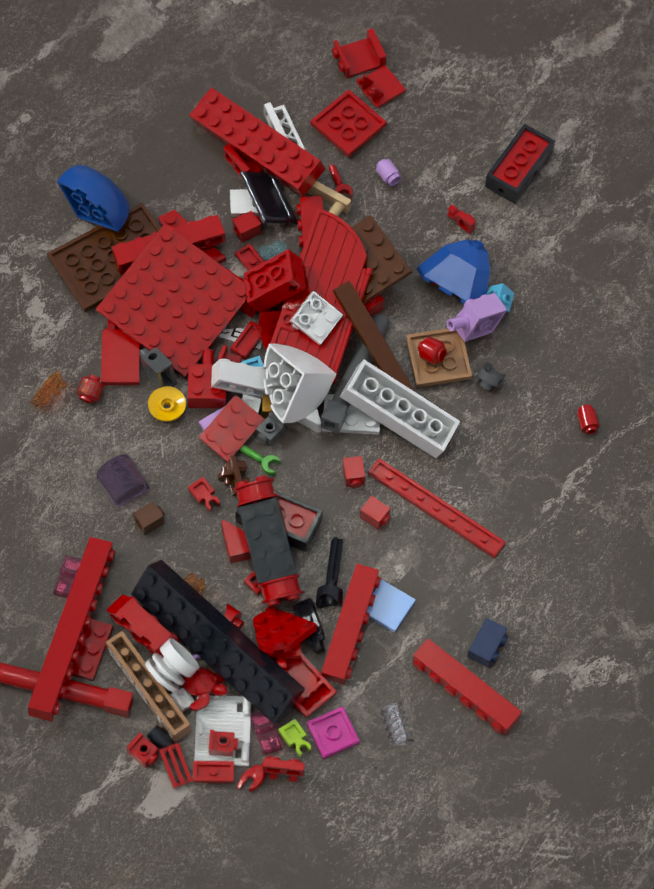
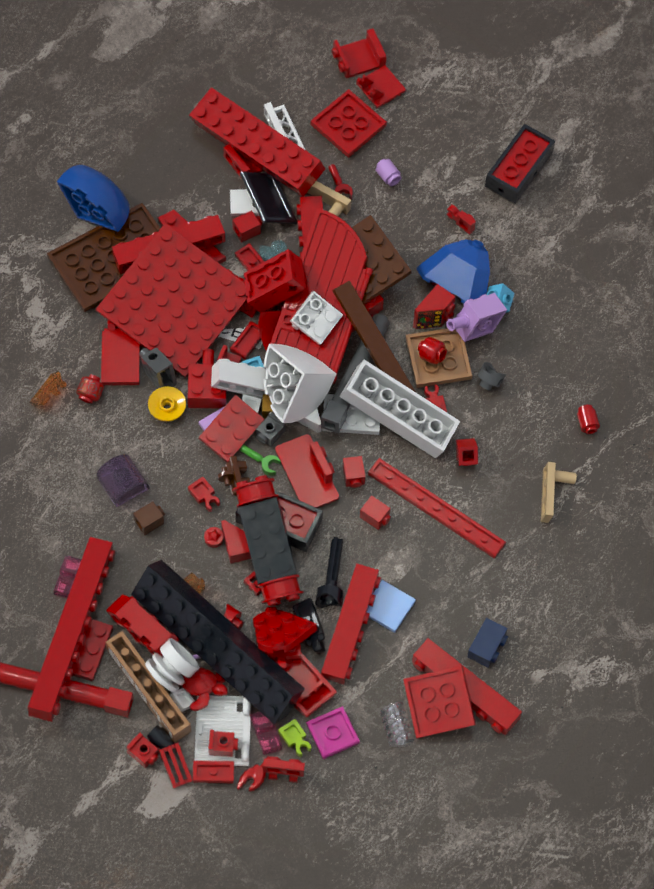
(213, 537): none -> red tile
(308, 470): none -> bracket
(434, 309): none -> red slope
(434, 398): none -> red plate
(439, 701): none -> red plate
(466, 452): none -> red brick
(551, 476): none -> tan piece

